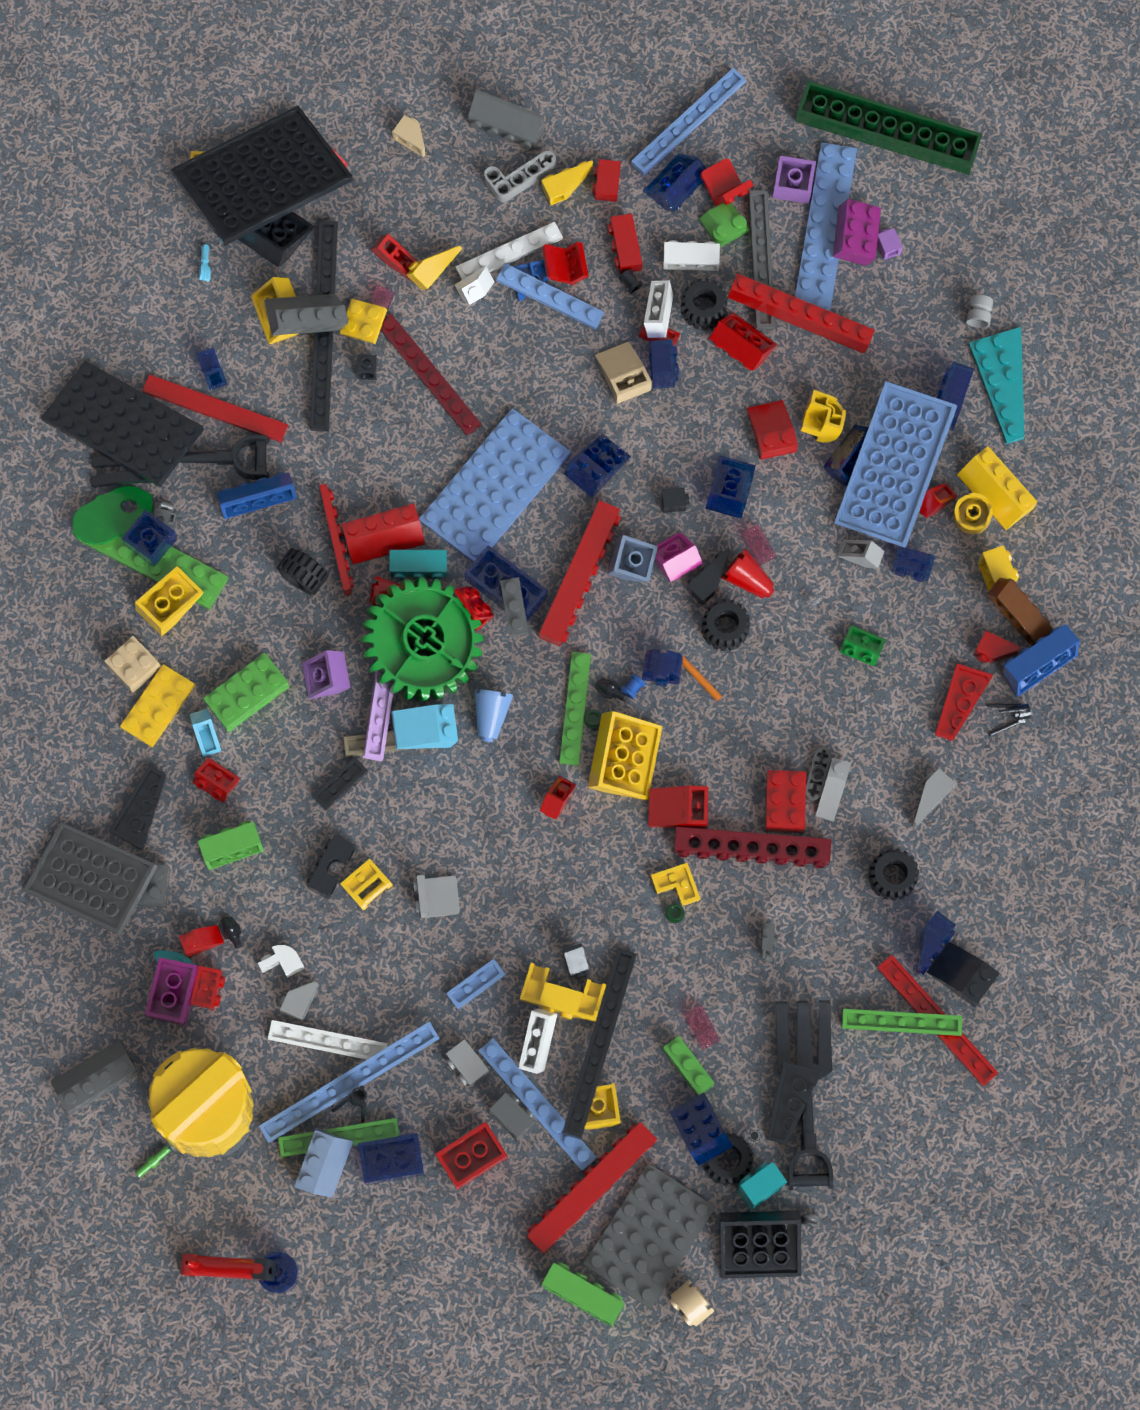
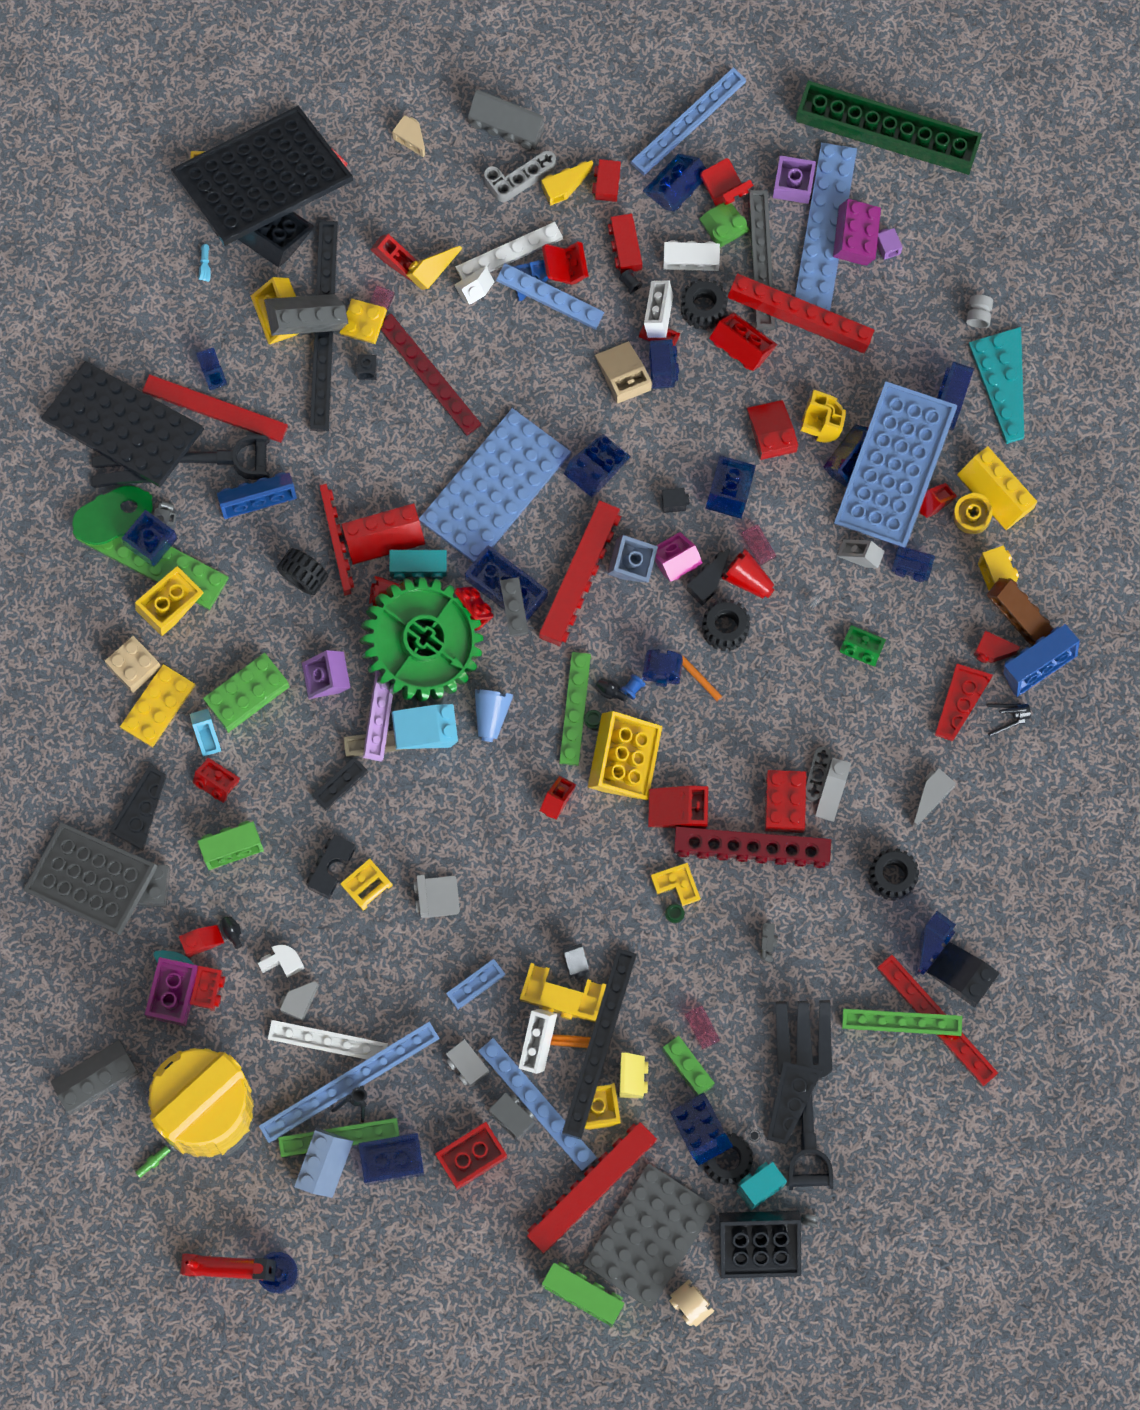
(570, 1041): none -> orange axle
(632, 1076): none -> light yellow slope

